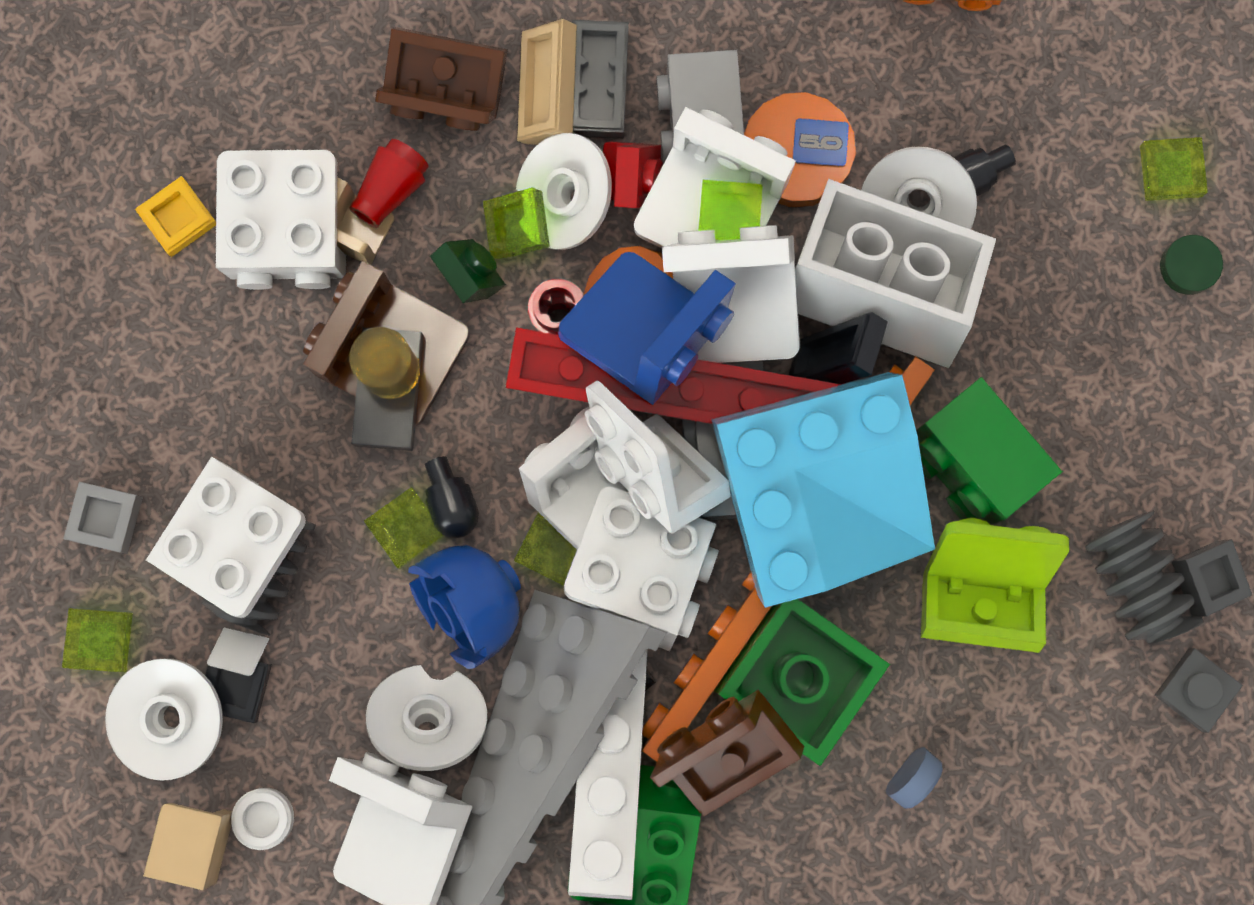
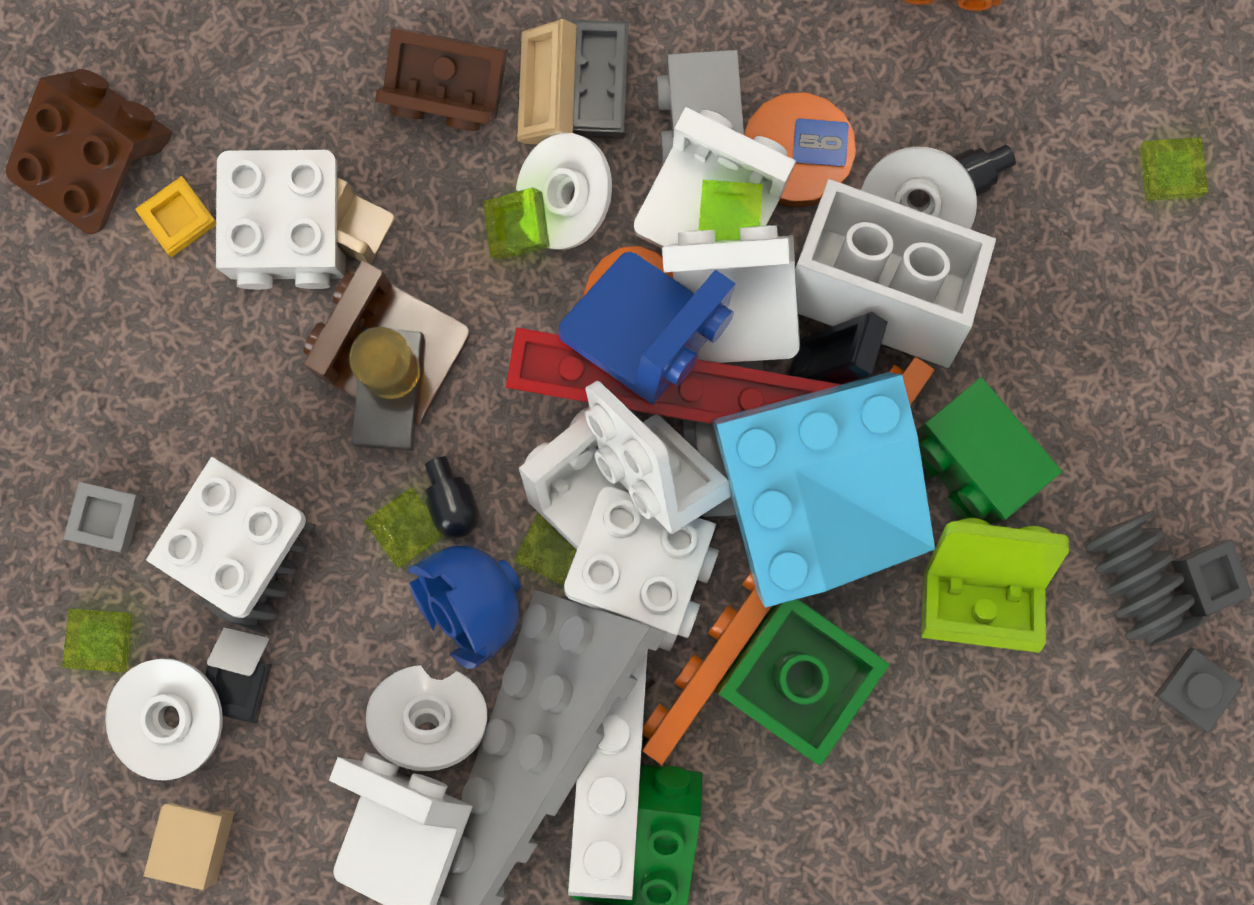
(81, 146): none -> reddish brown bracket
(262, 818): white tile -> none
(390, 180): red cone -> none
(468, 269): dark green plate -> none
(551, 296): cone -> none
(632, 171): red bracket -> none
(727, 753): reddish brown bracket -> none
(915, 778): sand blue tile -> none
(1191, 264): dark green tile -> none

